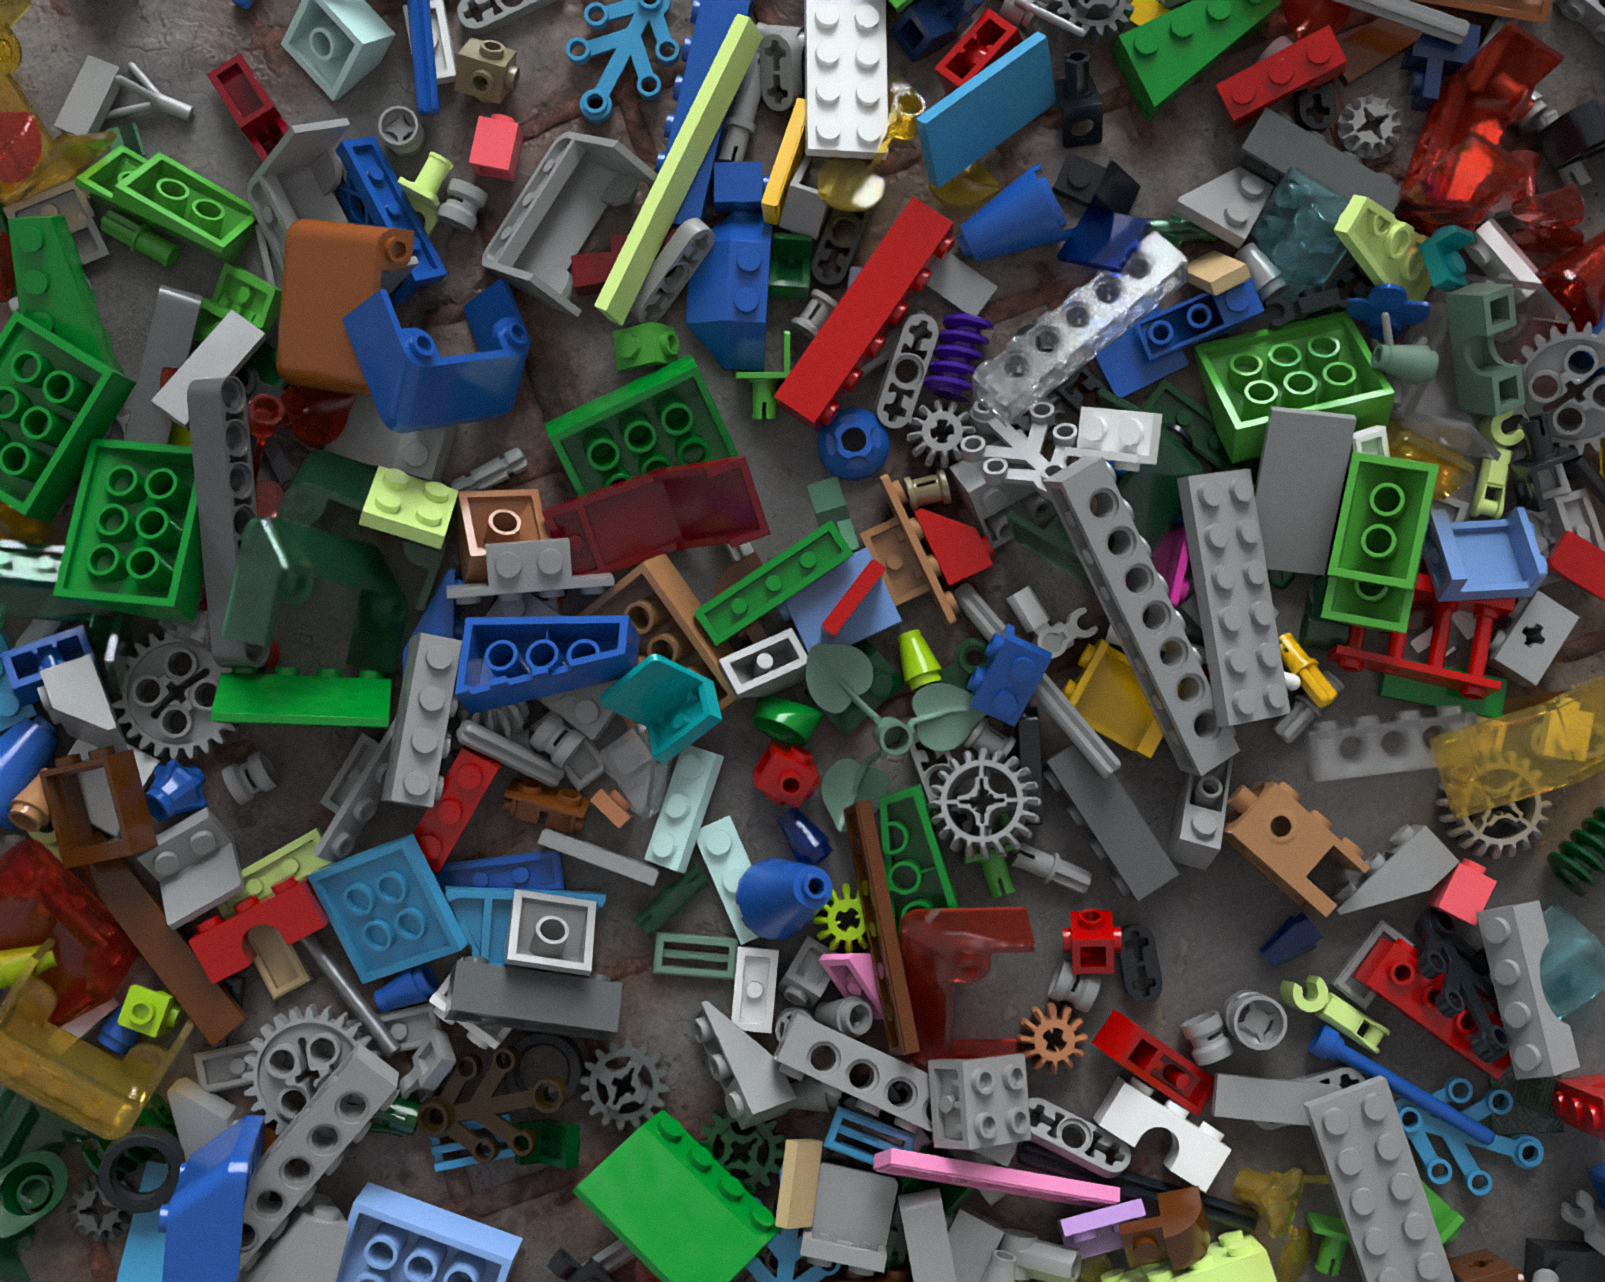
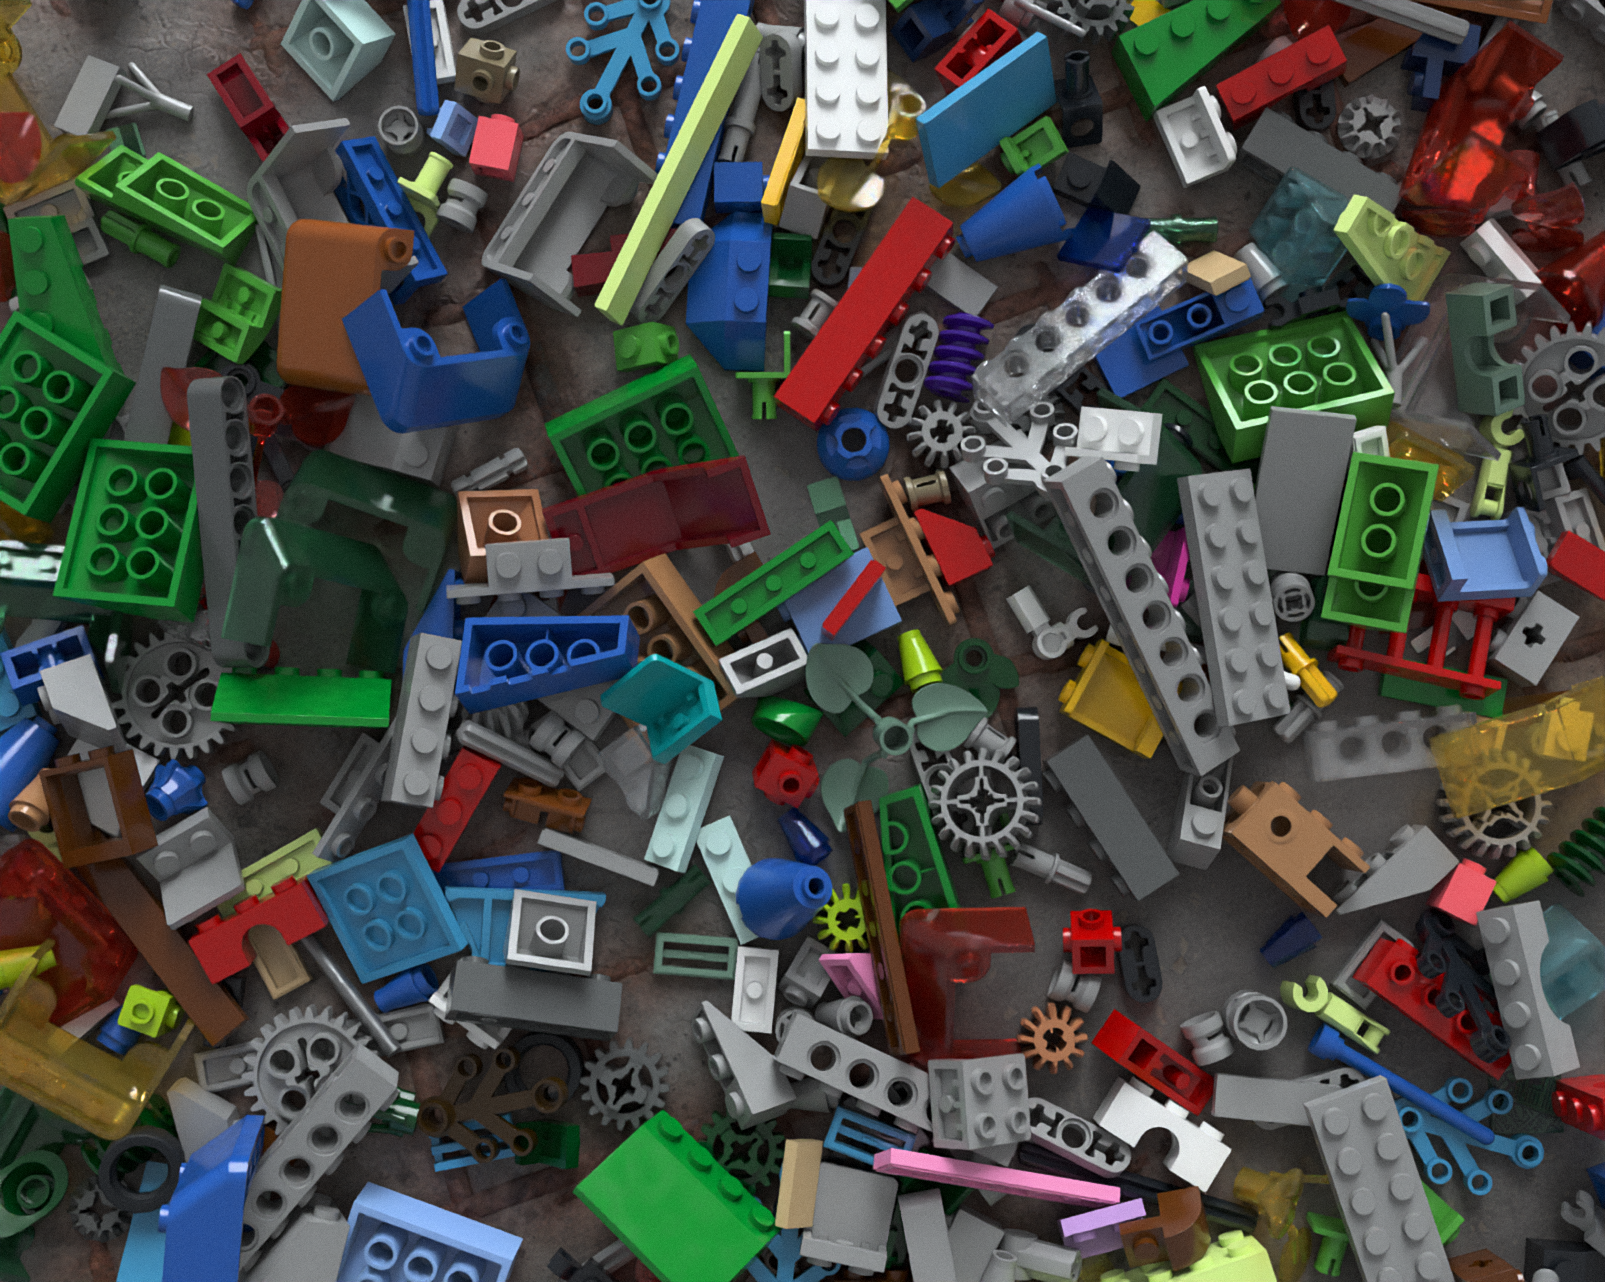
(217, 356): light grey tile -> none
(409, 507): yellowish green plate -> none
(431, 1065): light grey plate -> none
(454, 128): none -> light blue tile
(613, 806): nougat plate -> none
(1008, 676): blue bracket -> none
(1034, 145): none -> bright green bracket
(1046, 691): light grey axle -> none
(1196, 137): none -> white bracket
(1226, 205): light grey wing -> none
(1291, 586): none -> light grey wheel
(1406, 362): sand green cone -> none
(1442, 259): teal bracket -> none
(1521, 875): none -> lime cone

